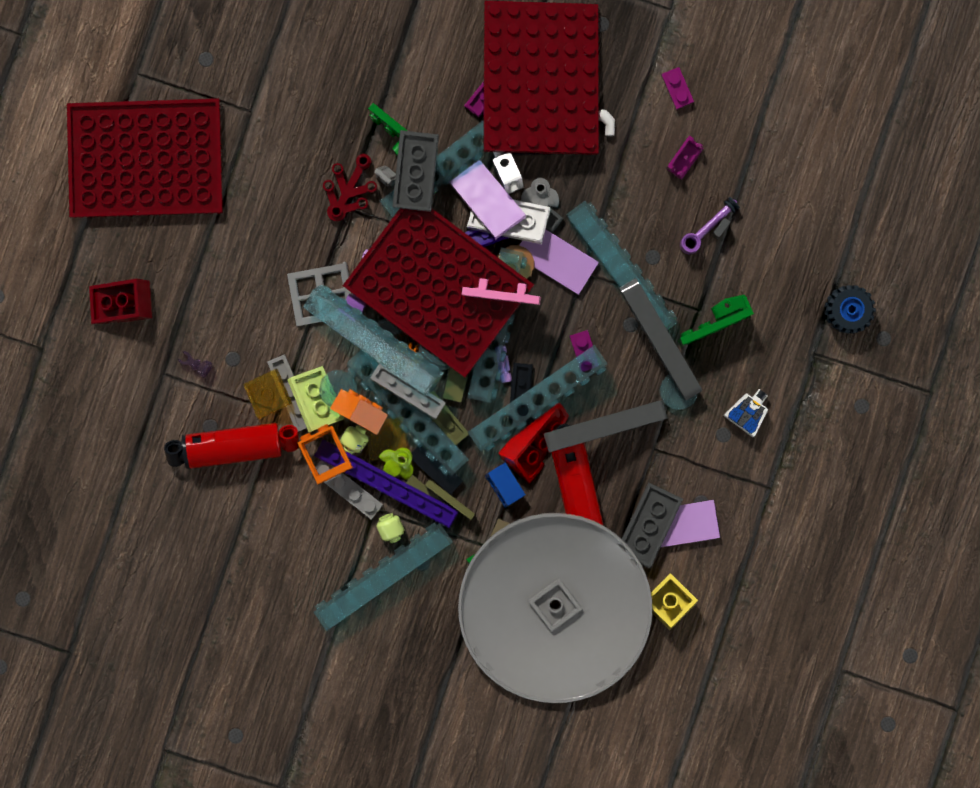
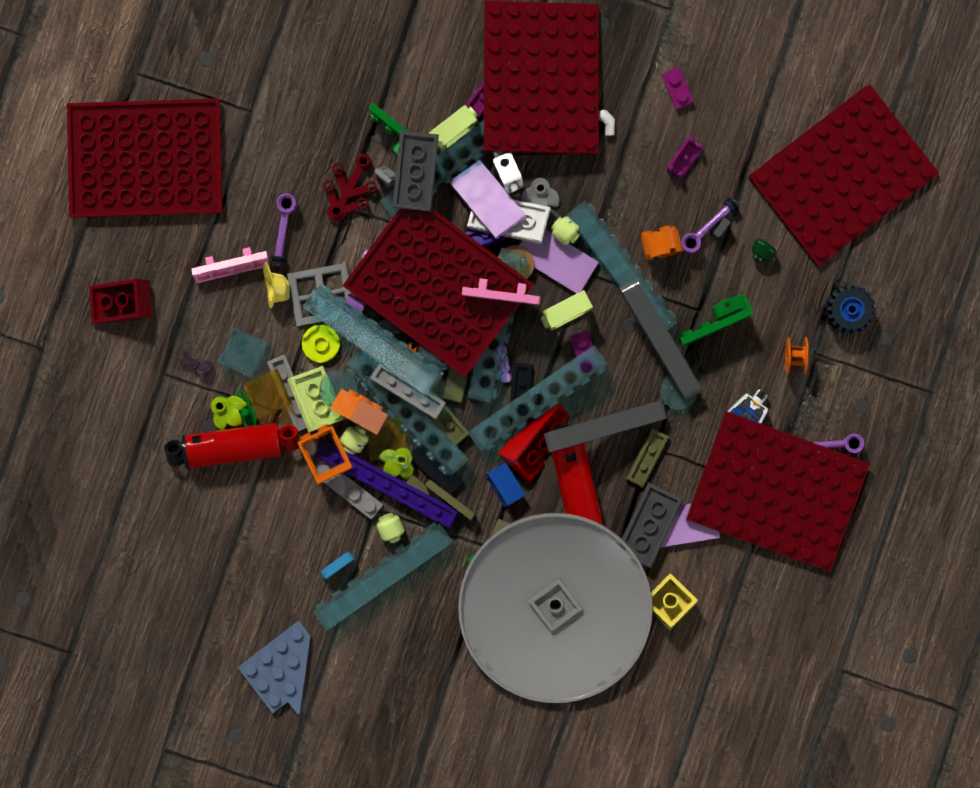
(230, 267): none -> bright pink hinge
(230, 412): none -> lime plate
(243, 352): none -> clear light blue panel
(247, 413): none -> green piece
(276, 285): none -> light yellow piece
(278, 260): none -> medium lavender piece
(280, 669): none -> sand blue wing
(320, 343): none -> neon yellow tile
(336, 565): none -> dark azure beam
(455, 127): none -> yellowish green window
(565, 230): none -> yellowish green head
(566, 311): none -> yellowish green window
(647, 458): none -> olive tile
(661, 243): none -> orange brick
(762, 251): none -> dark green cone
(777, 491): none -> dark red plate
(796, 356): none -> orange piece
(843, 174): none -> dark red plate
(844, 443): none -> medium lavender piece

